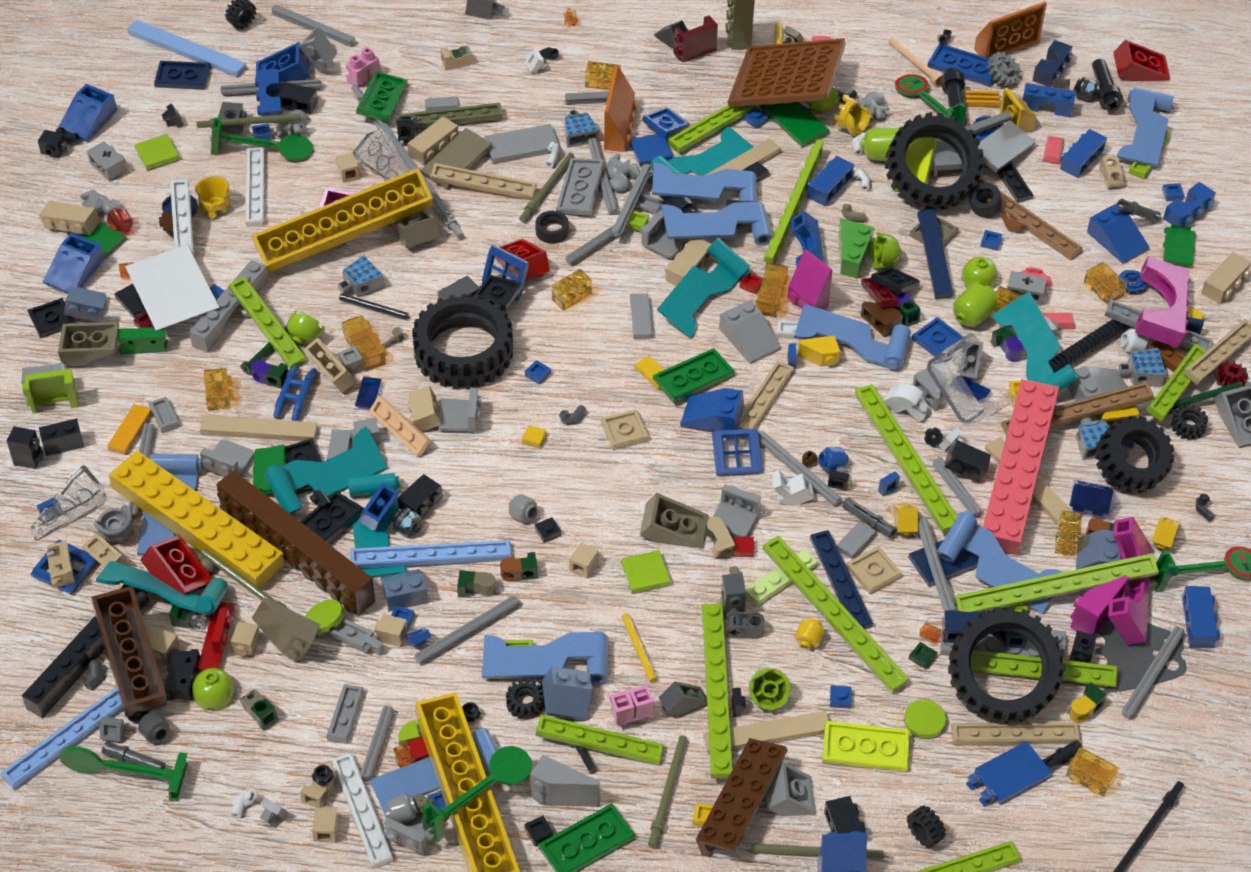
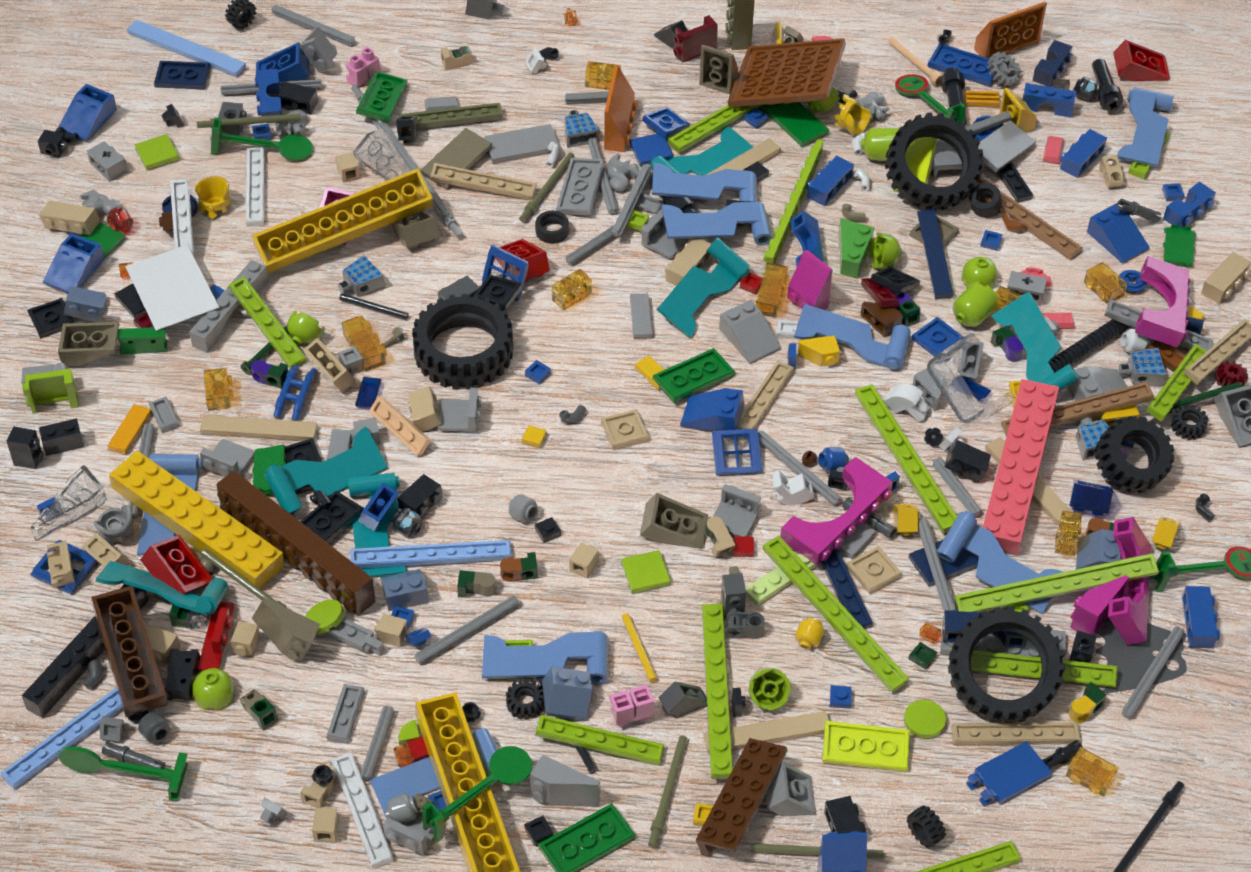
(242, 801): white arm -> none
(432, 140): tan brick -> none
(717, 69): none -> dark tan slope
(818, 539): none -> dark pink arch

